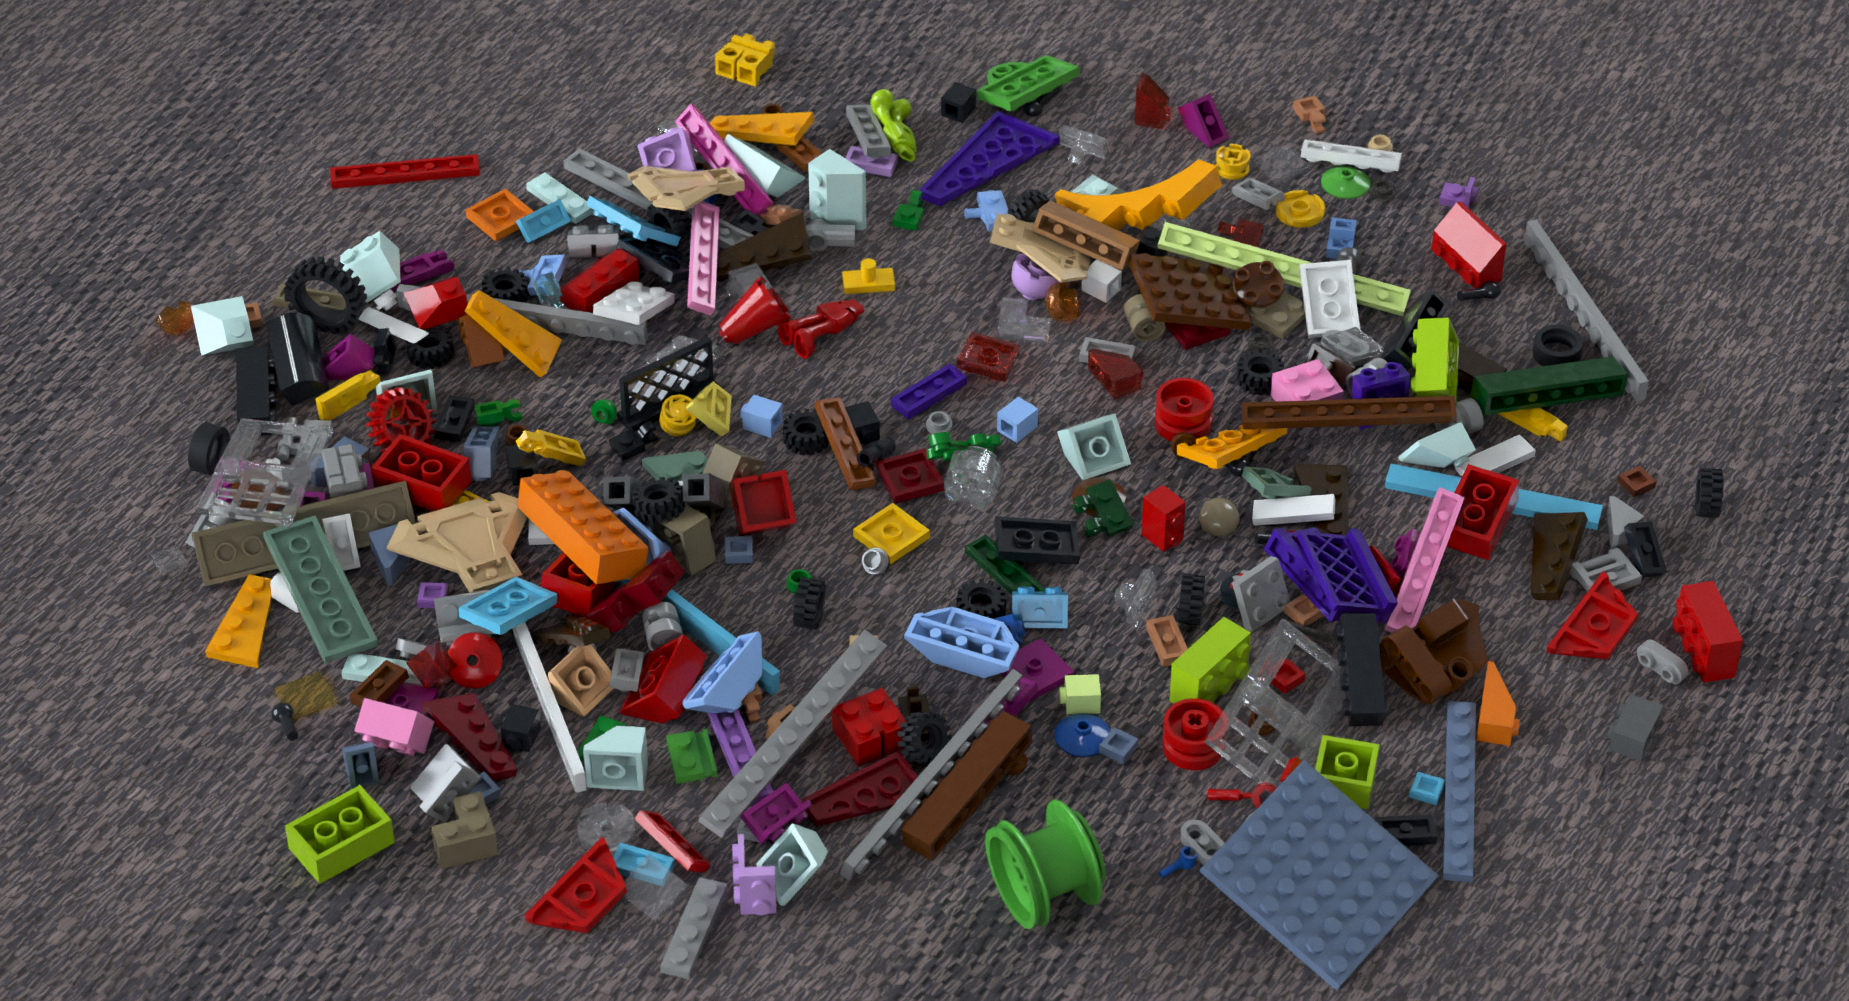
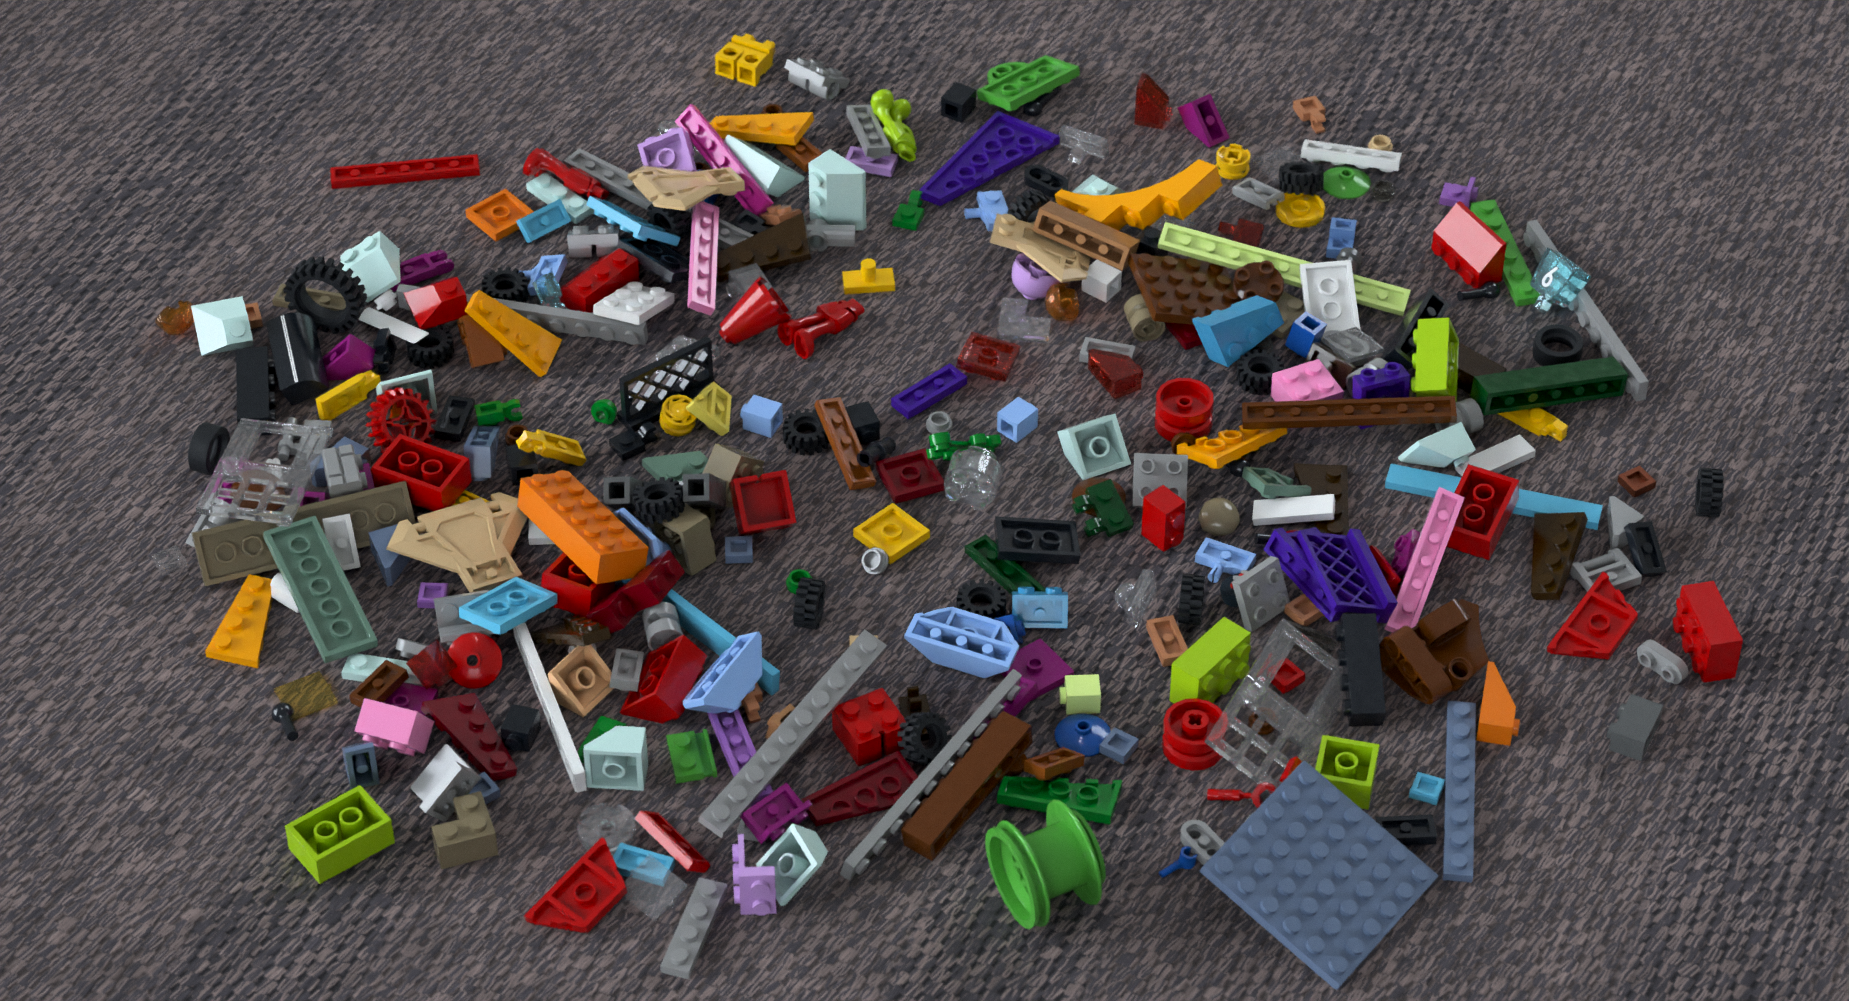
(574, 179): none -> red piece
(816, 78): none -> light grey plate
(1045, 180): none -> black plate
(1053, 763): none -> dark orange plate
(1090, 799): none -> green wing
(1157, 470): none -> light grey plate
(1223, 558): none -> light blue plate
(1237, 329): none -> dark azure wedge
(1301, 177): none -> black tyre
(1305, 332): none -> blue brick
(1515, 271): none -> bright green plate
(1557, 280): none -> clear light blue torso

